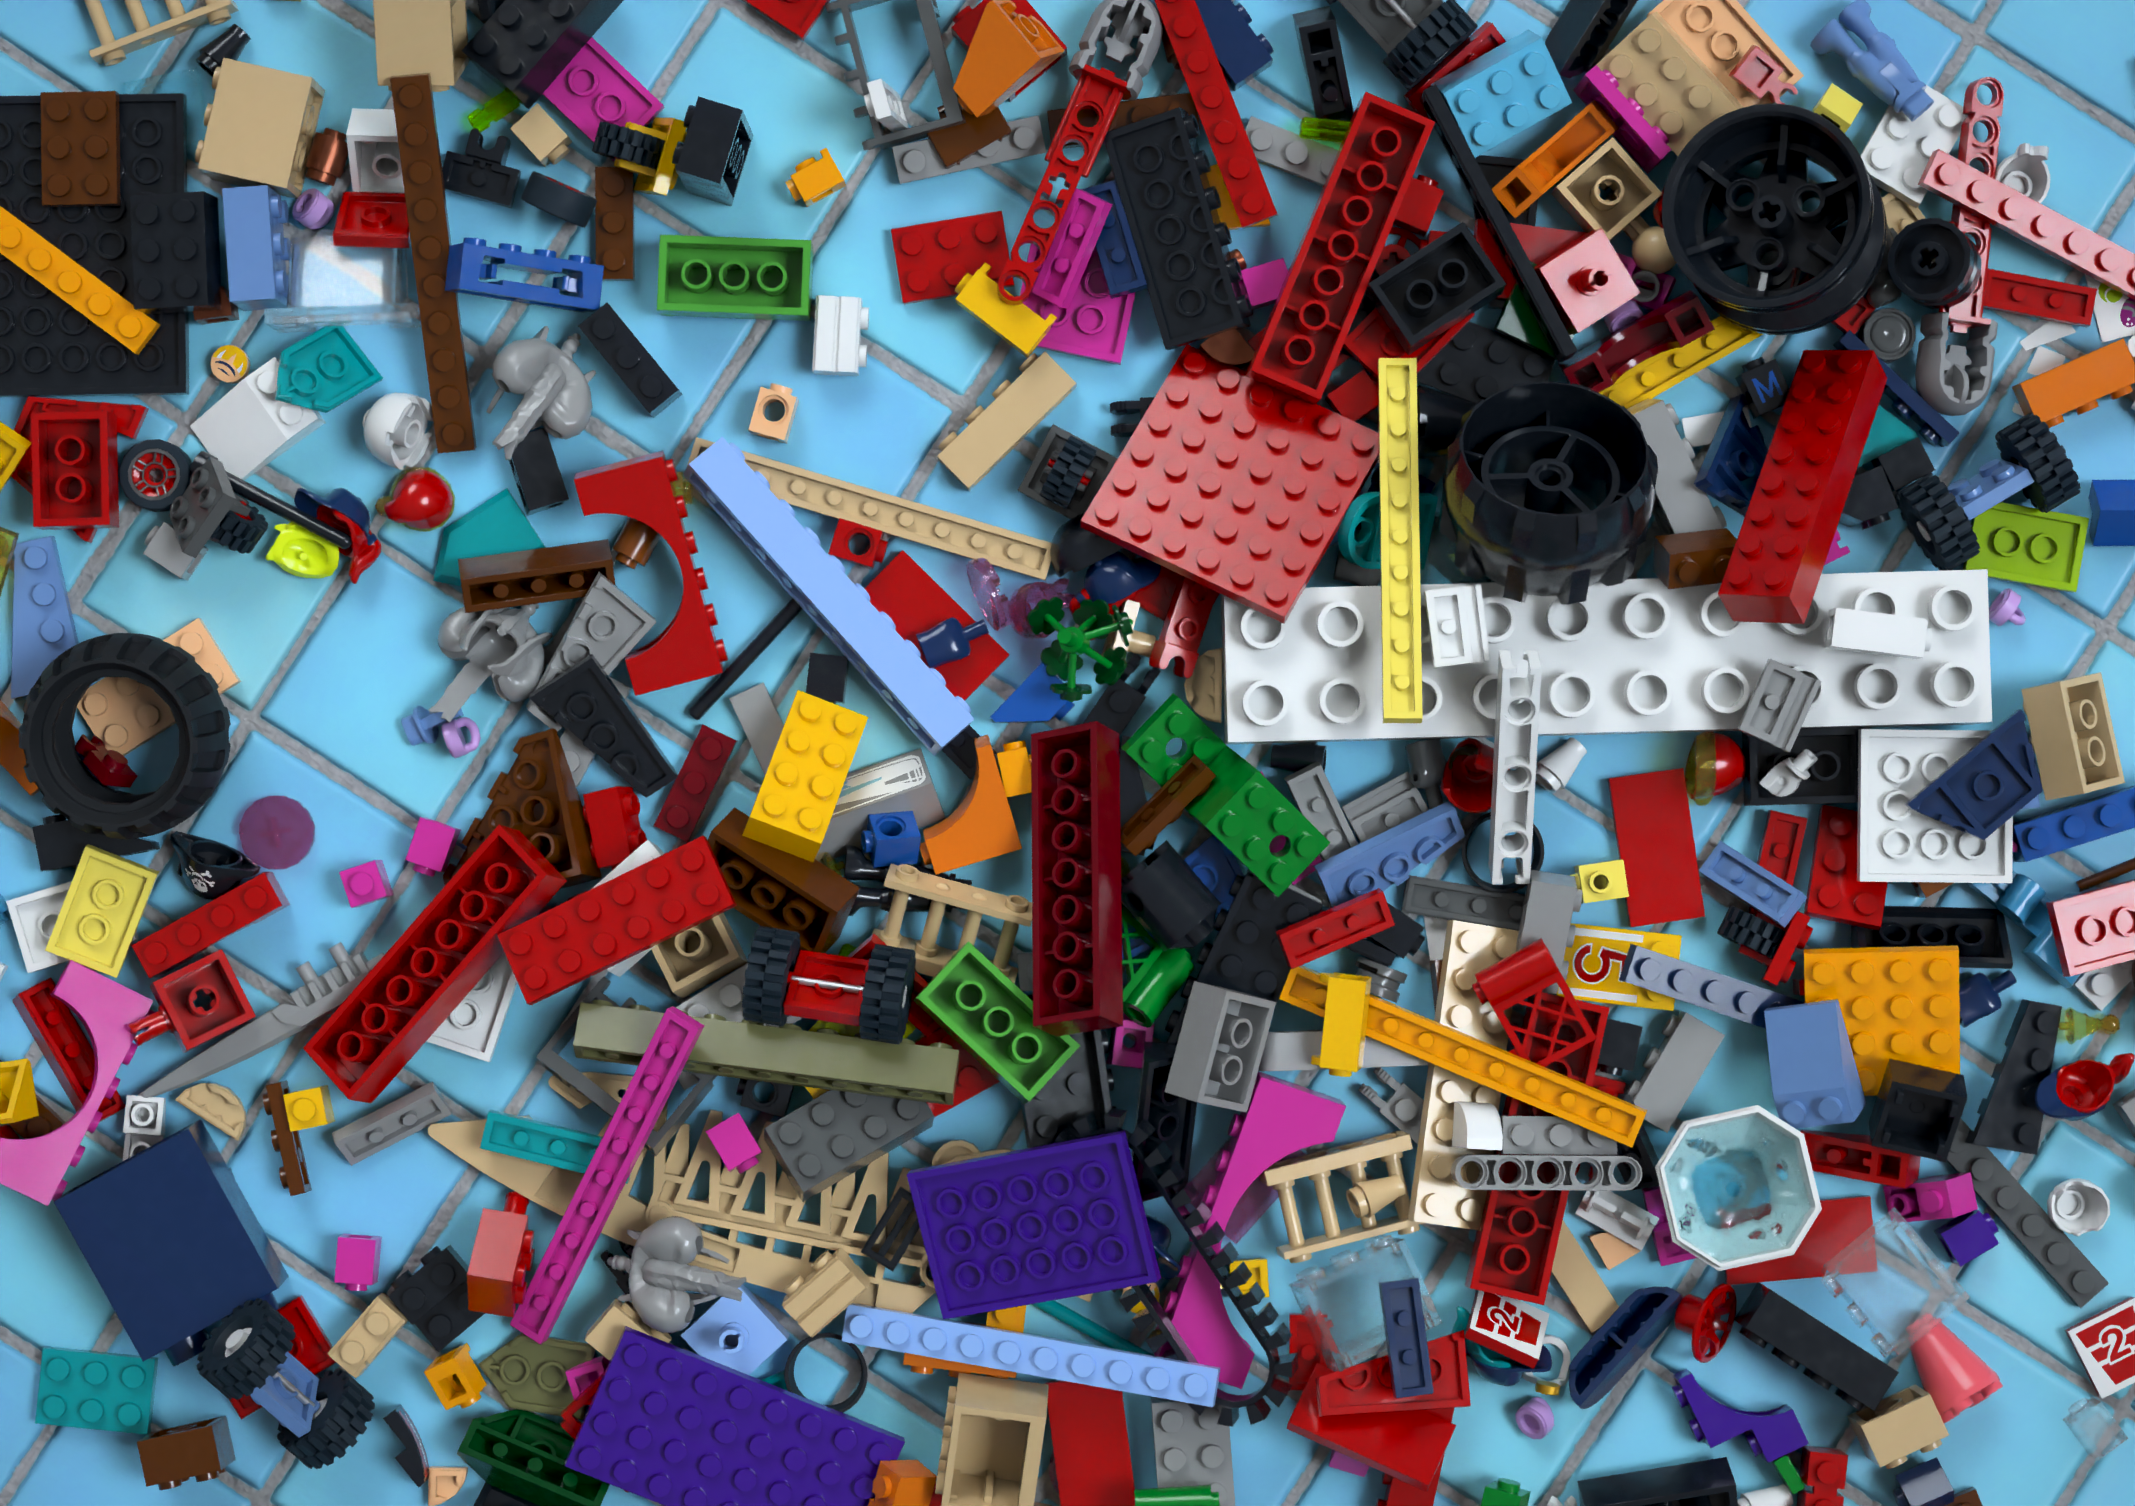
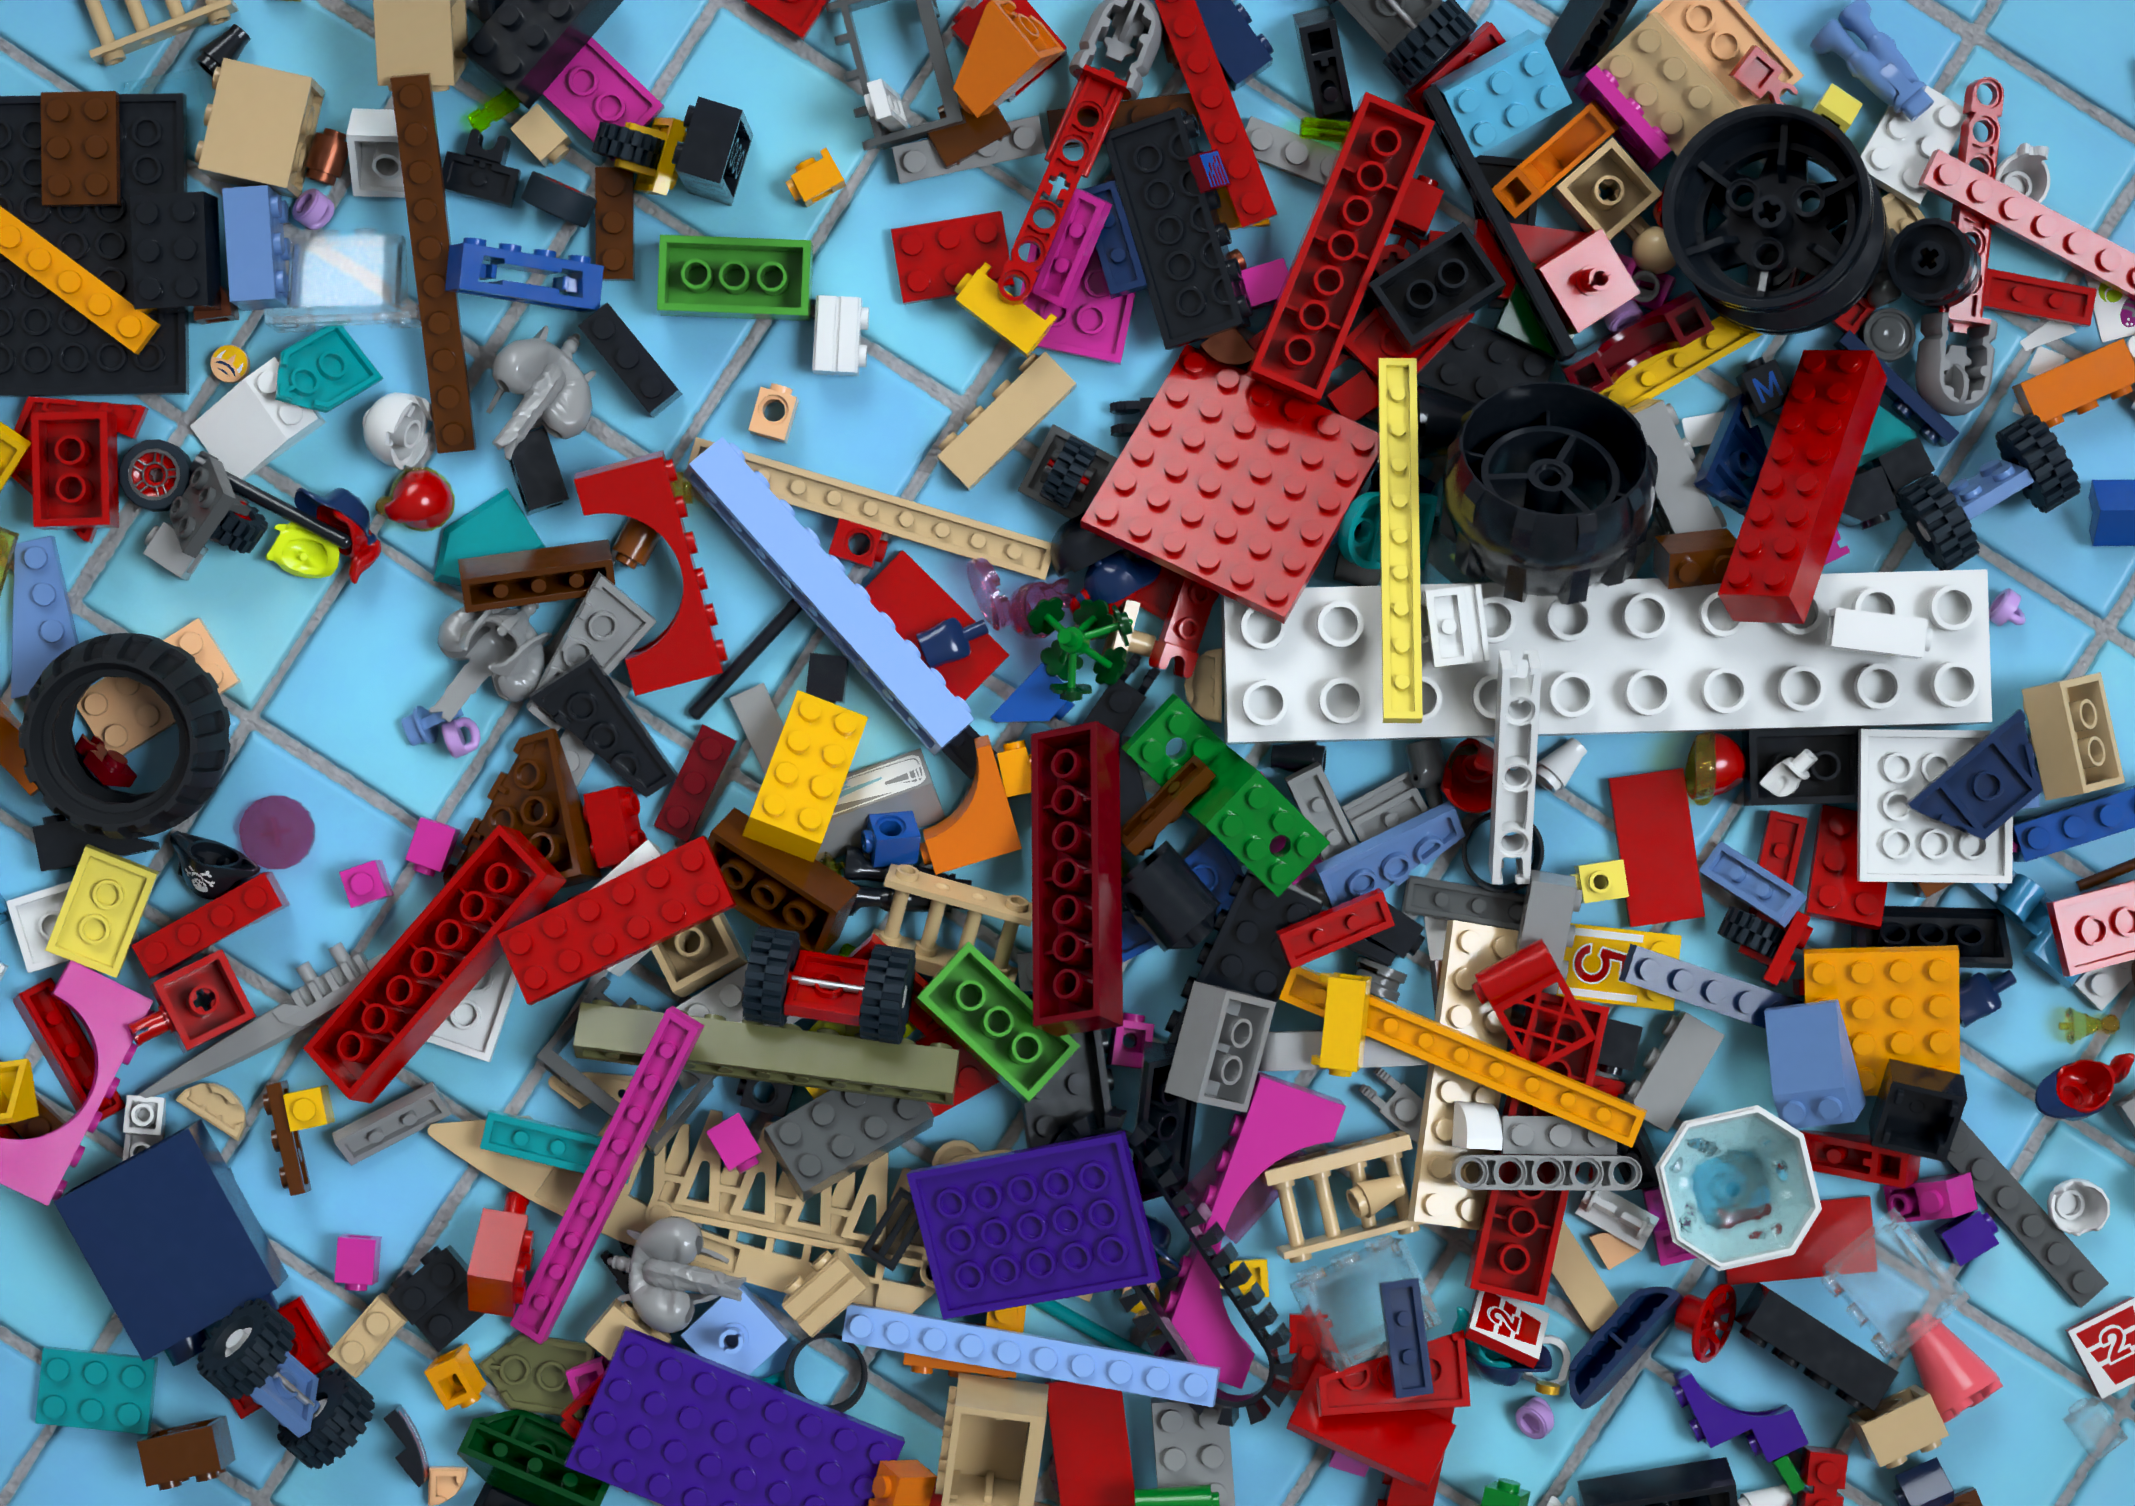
(372, 221): red tile -> none
(1155, 979): green piece -> none
(1209, 171): none -> dark red tile
(1779, 705): light grey plate -> none
(2010, 1113): black wing -> none
(2029, 546): lime plate -> none

